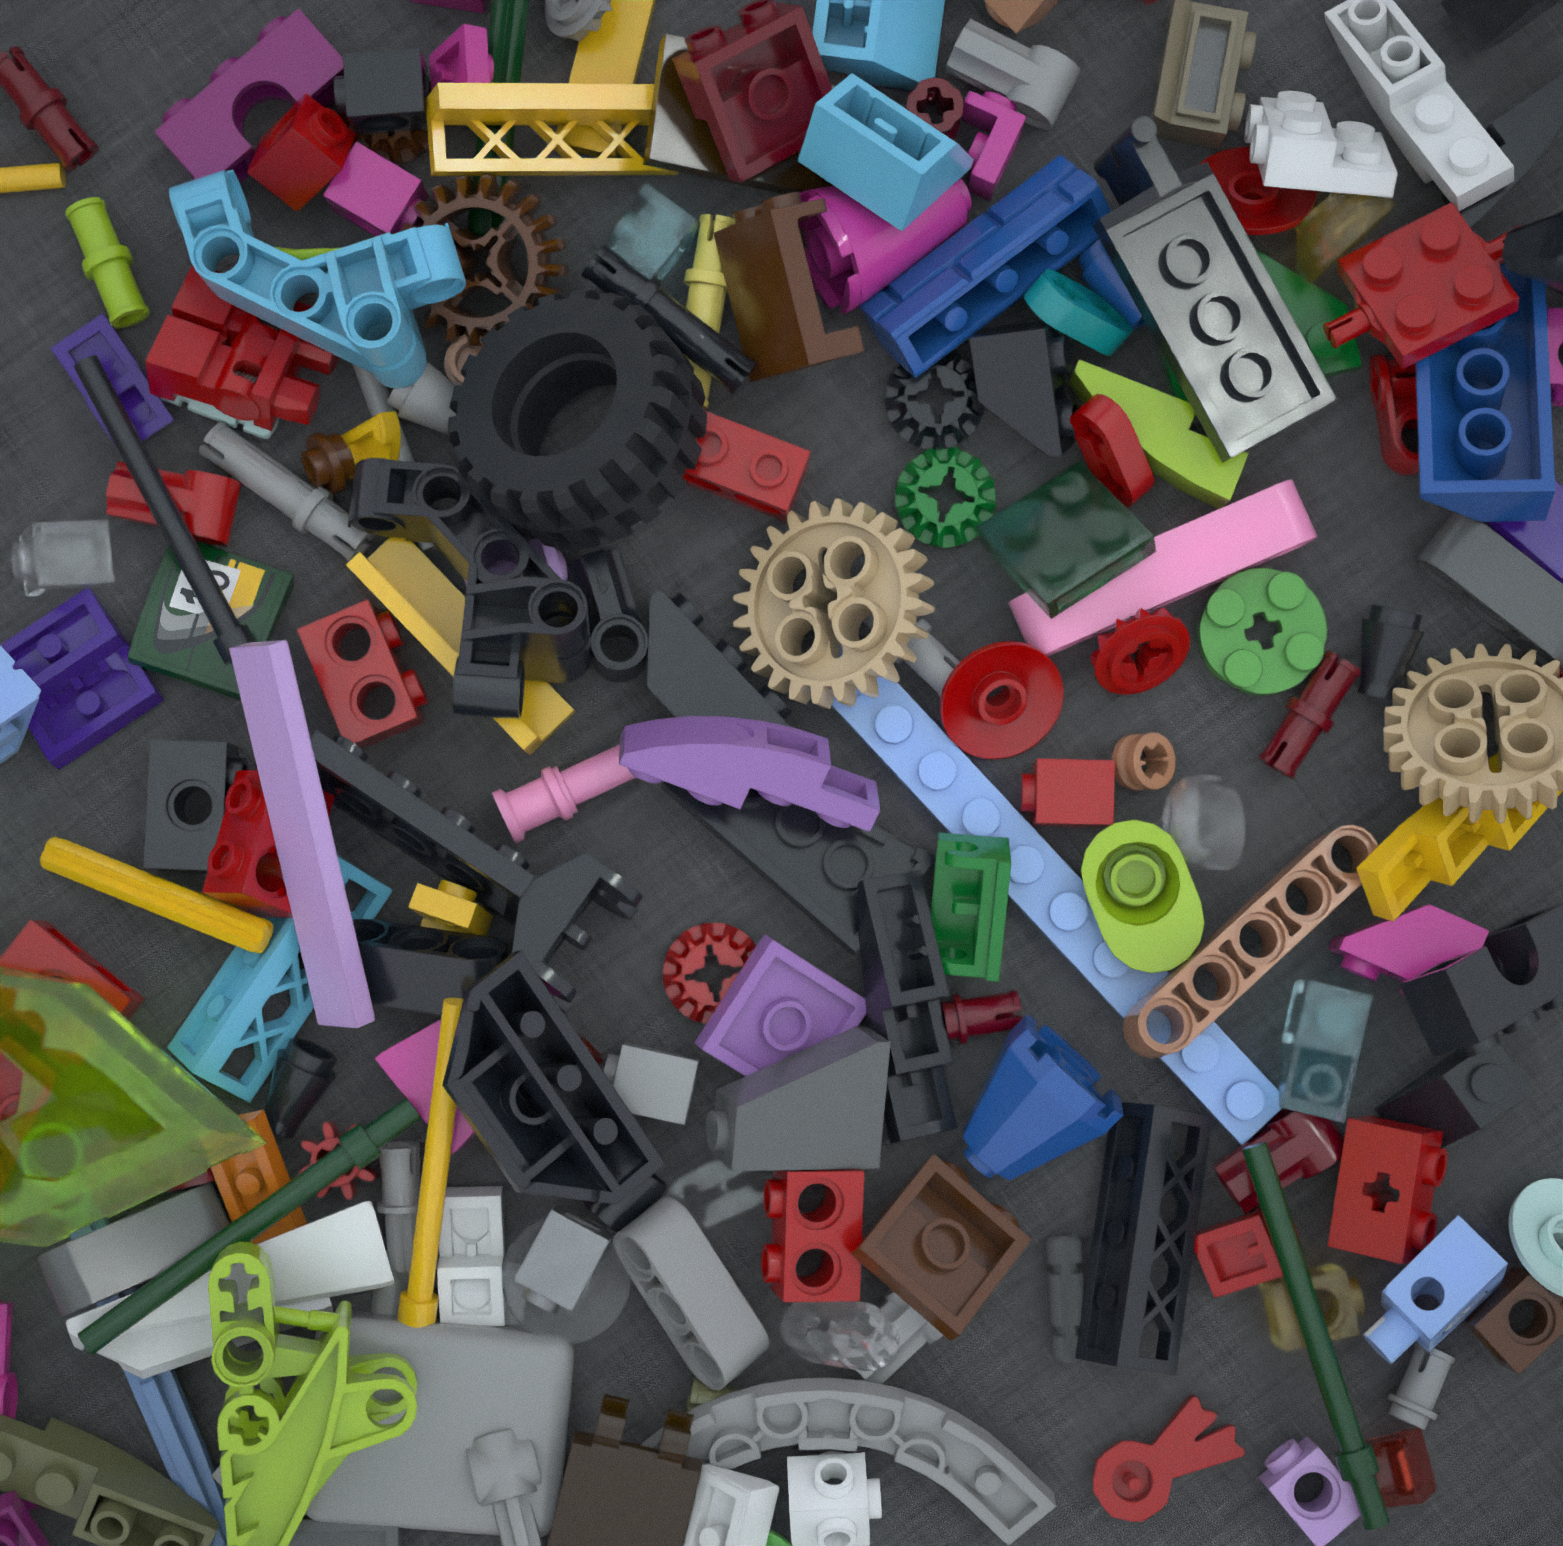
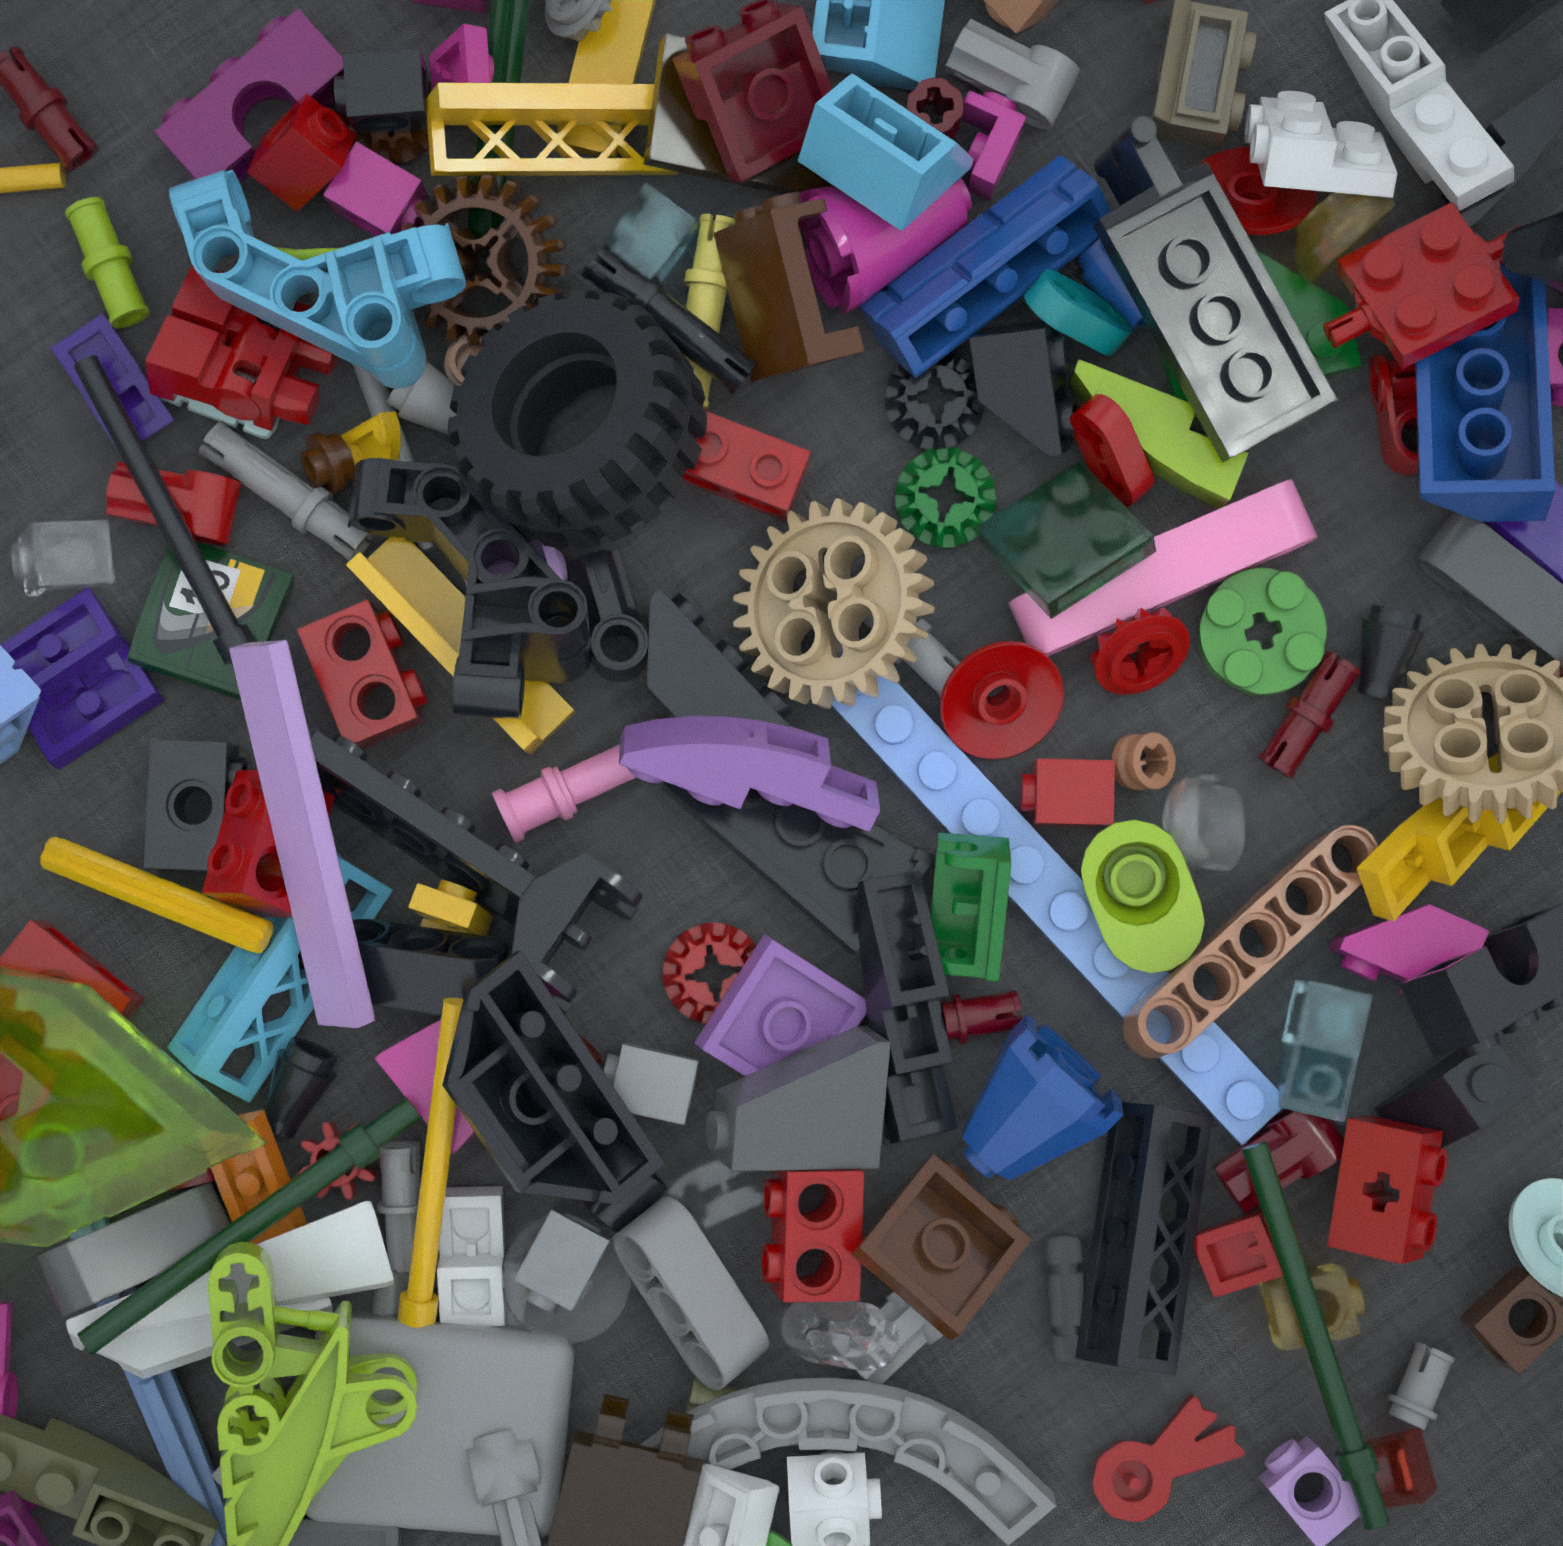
(1455, 1271): light blue torso -> none

